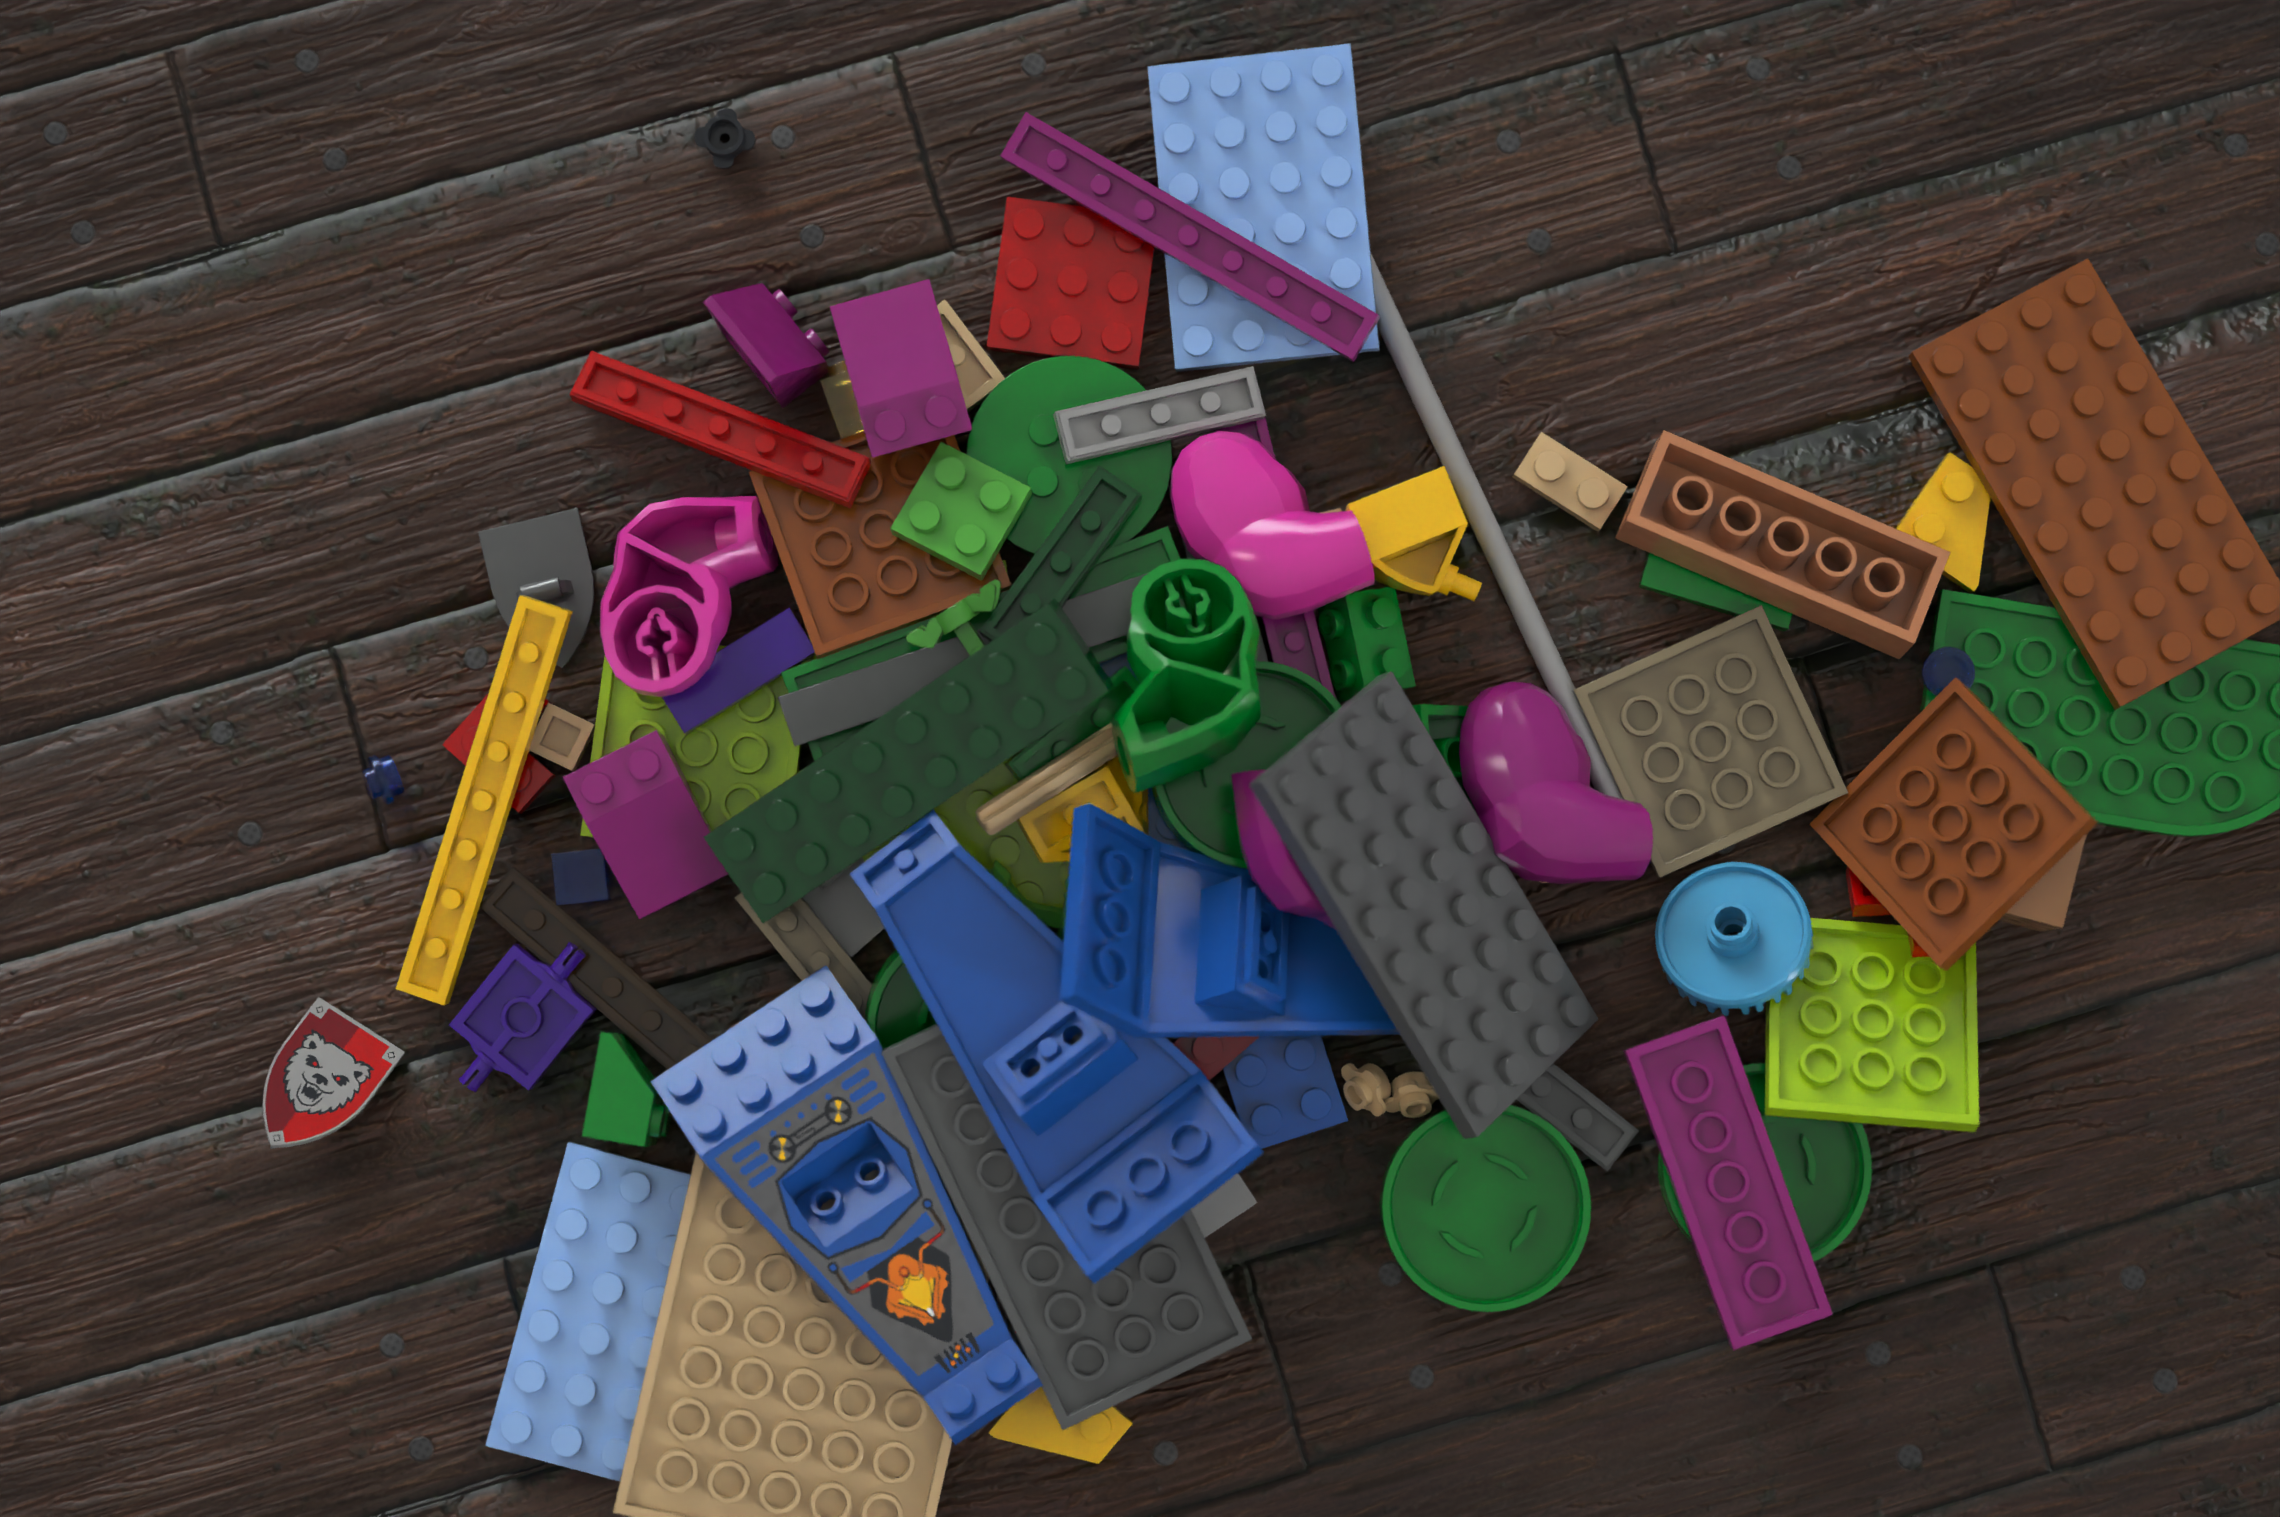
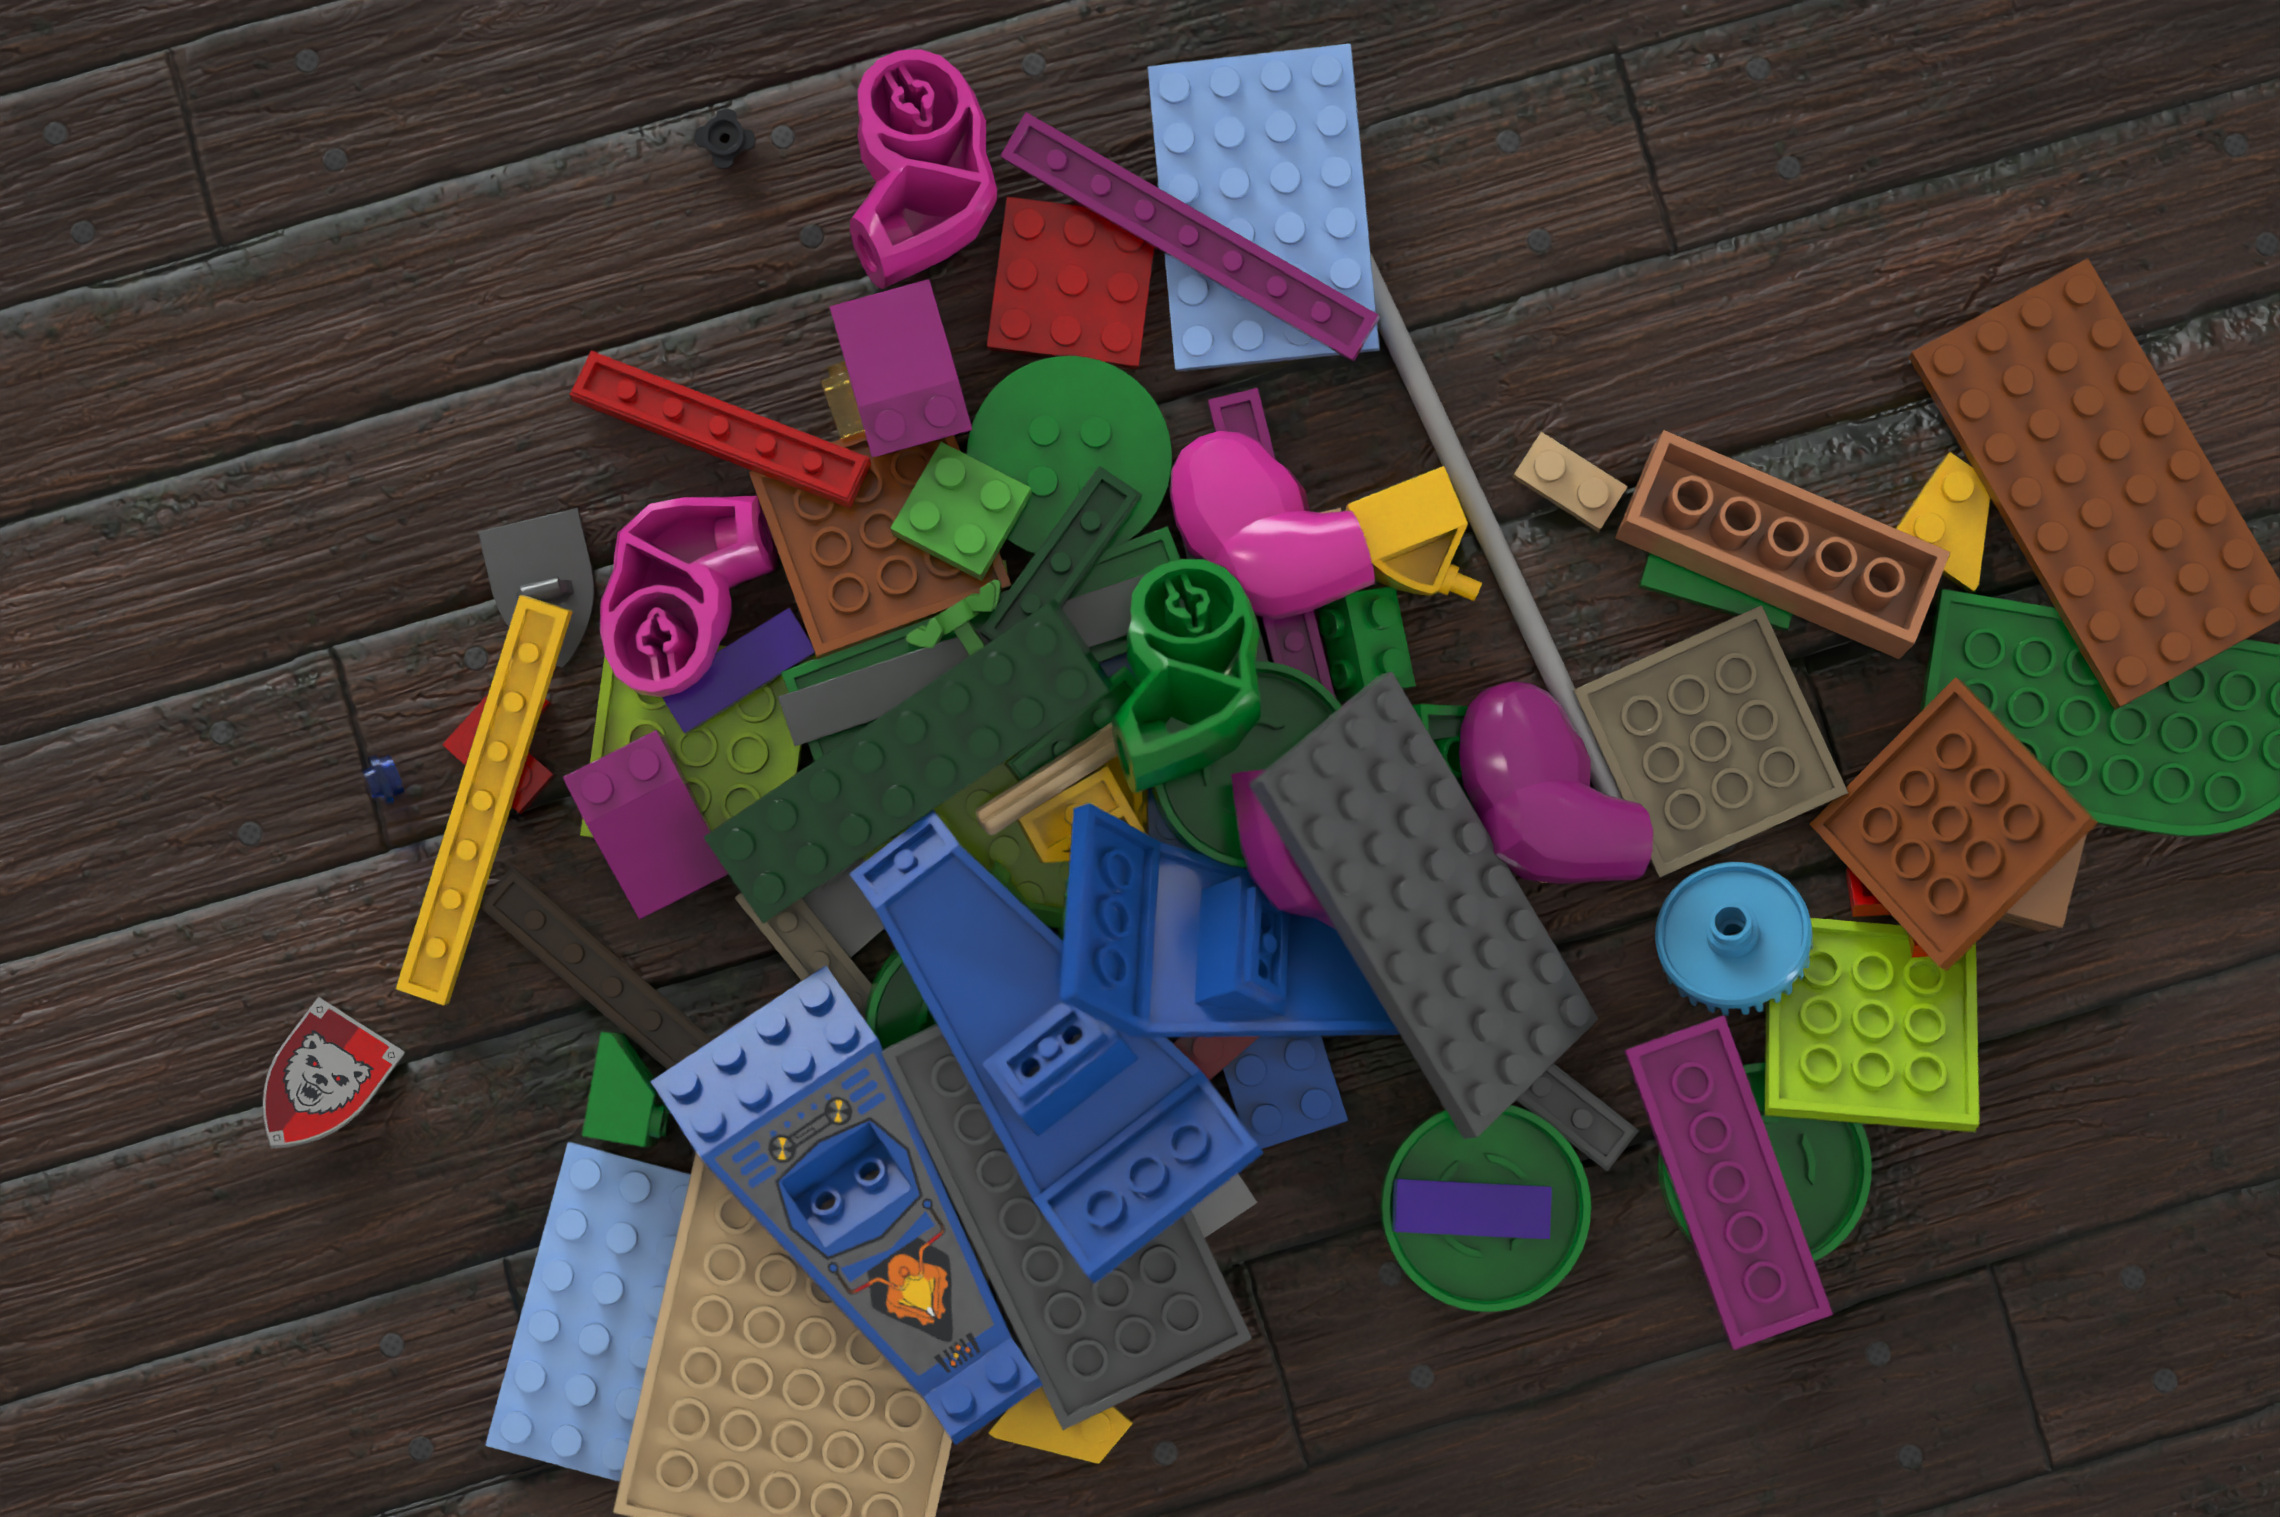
(522, 1017): dark purple plate -> none
(562, 737): tan plate -> none
(580, 877): clear blue plate -> none
(769, 340): magenta slope -> none
(929, 165): none -> dark pink piece
(973, 366): tan plate -> none
(1159, 415): light grey tile -> none
(1366, 1087): tan plate -> none
(1411, 1095): tan plate -> none
(1471, 1209): none -> dark purple tile
(1944, 666): clear blue plate -> none

